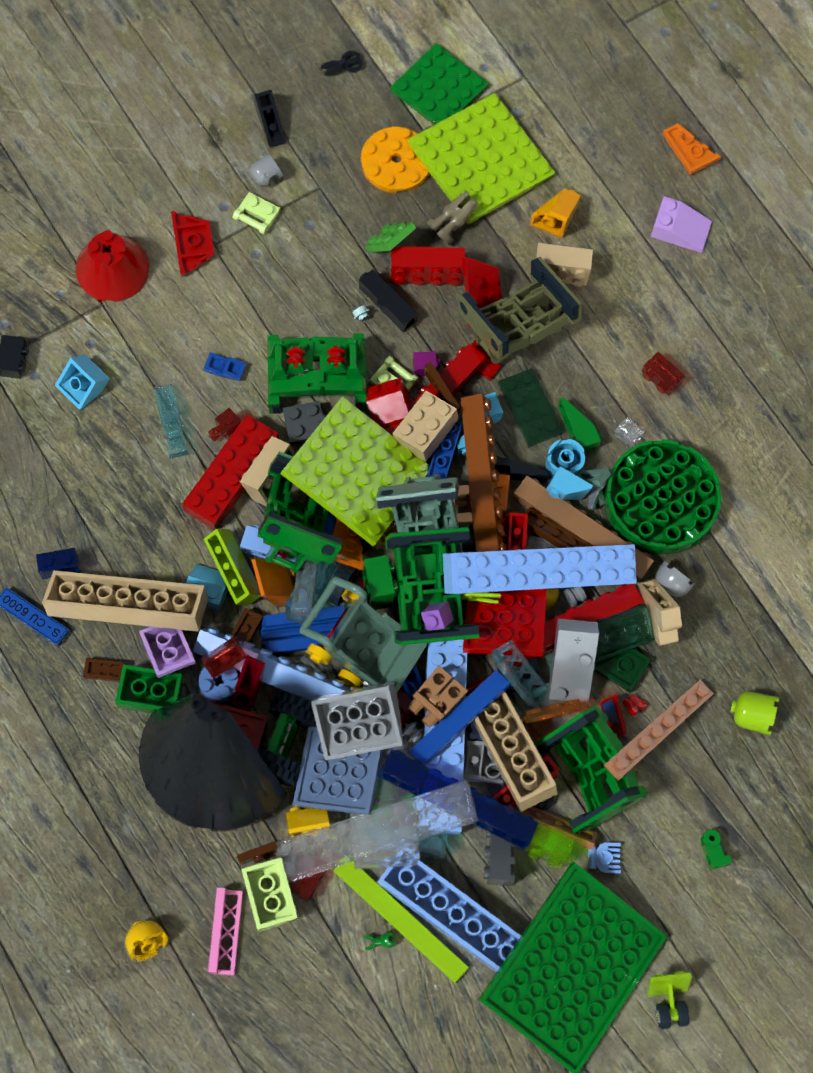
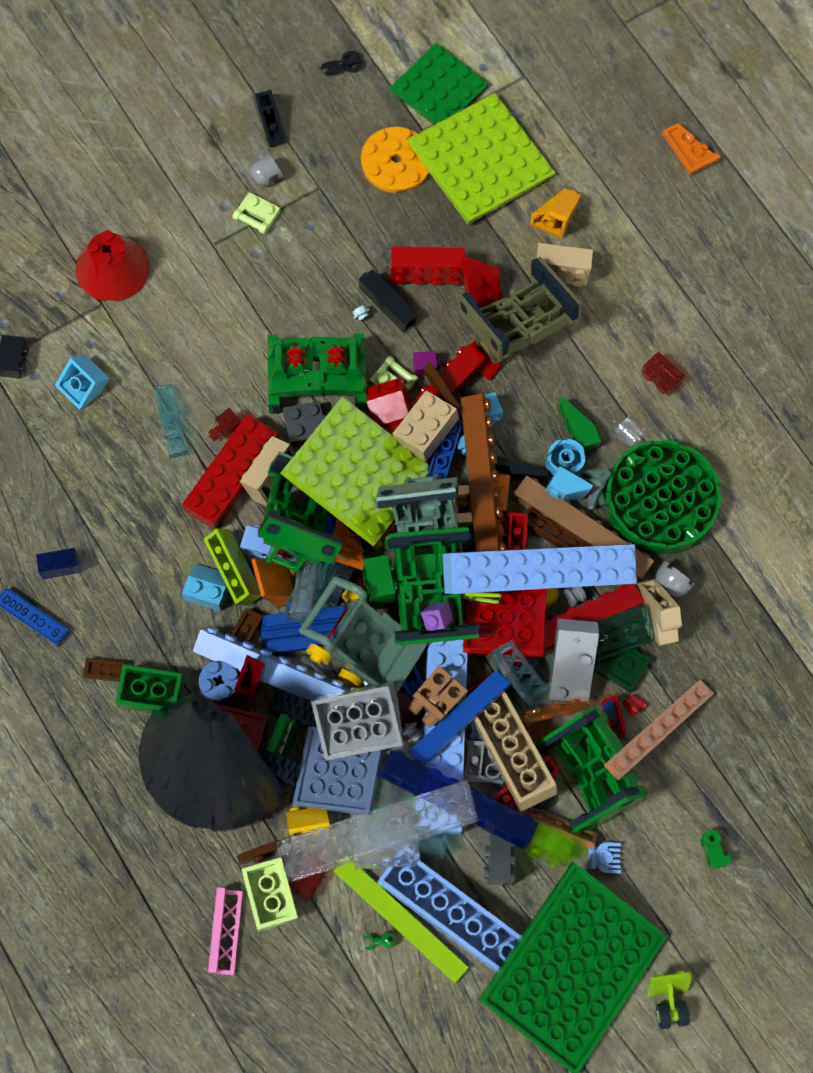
(125, 600): tan brick -> none
(144, 939): yellow cylinder -> none
(166, 649): lavender slope -> none
(192, 241): red wing -> none
(223, 657): clear red brick -> none
(224, 367): blue slope -> none
(389, 236): bright green plate -> none
(458, 214): dark tan piece -> none
(530, 407): clear green plate -> none
(681, 225): lavender slope -> none
(755, 711): lime cylinder -> none

